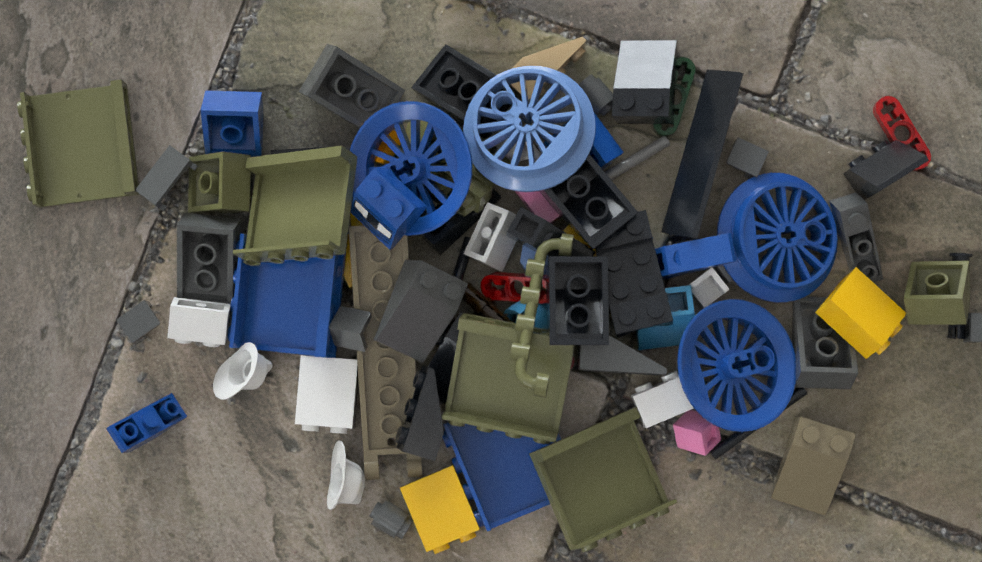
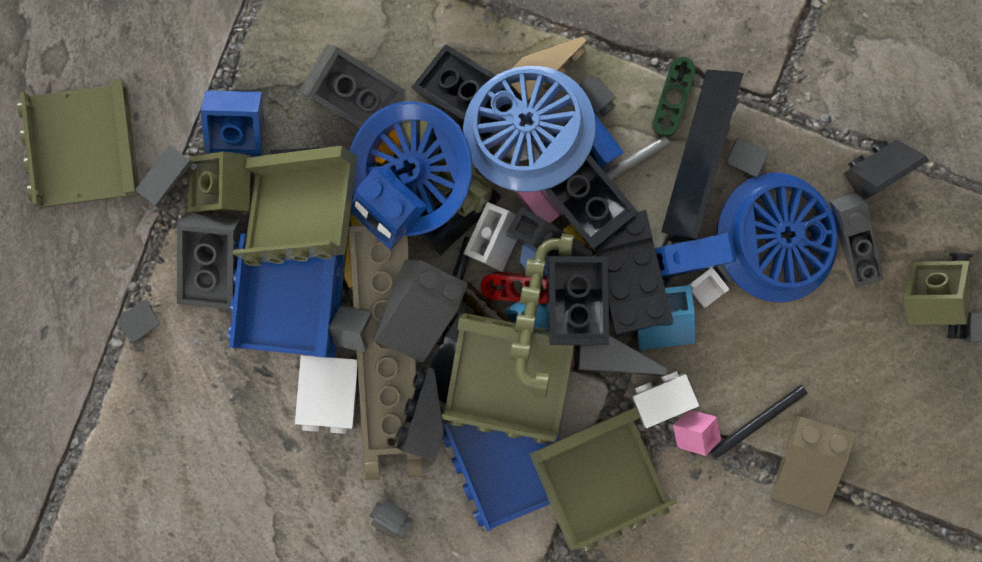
(146, 424): blue slope -> none
(199, 322): white brick -> none
(241, 371): white piece -> none
(346, 479): white piece -> none
(440, 509): yellow brick -> none
(645, 82): slope -> none
(774, 357): blue piece -> none
(820, 352): dark grey slope -> none
(862, 314): yellow brick -> none
(905, 121): red beam -> none

